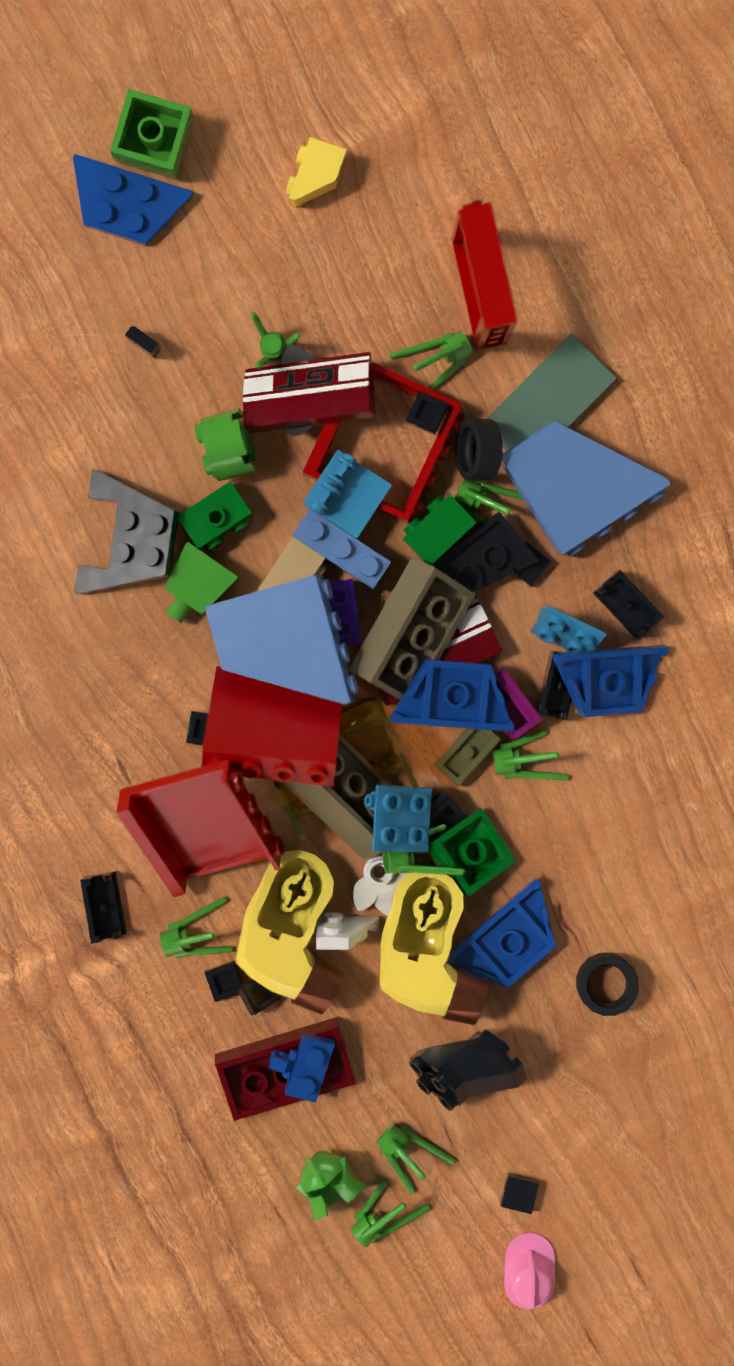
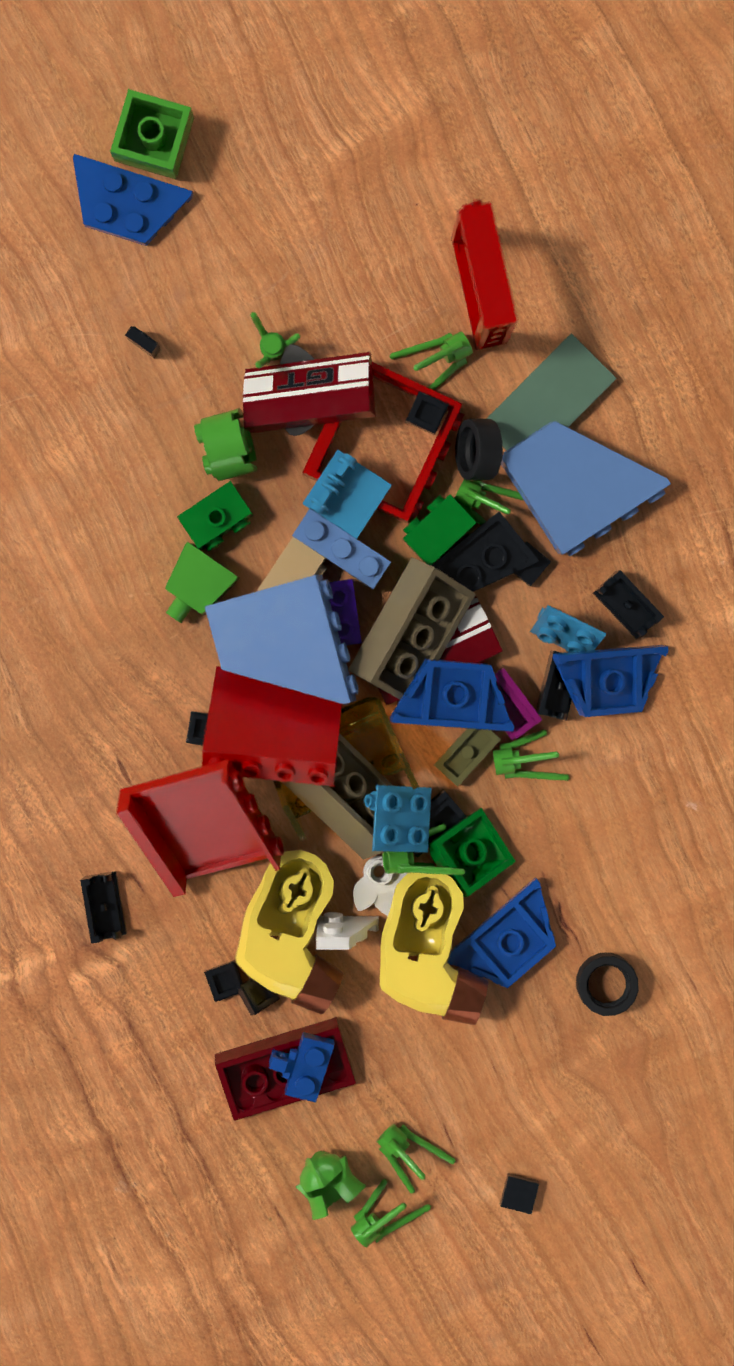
(141, 538): wing -> none
(179, 941): bright green plant -> none
(318, 171): light yellow slope -> none
(467, 1069): black brick -> none
(529, 1271): bright pink piece -> none

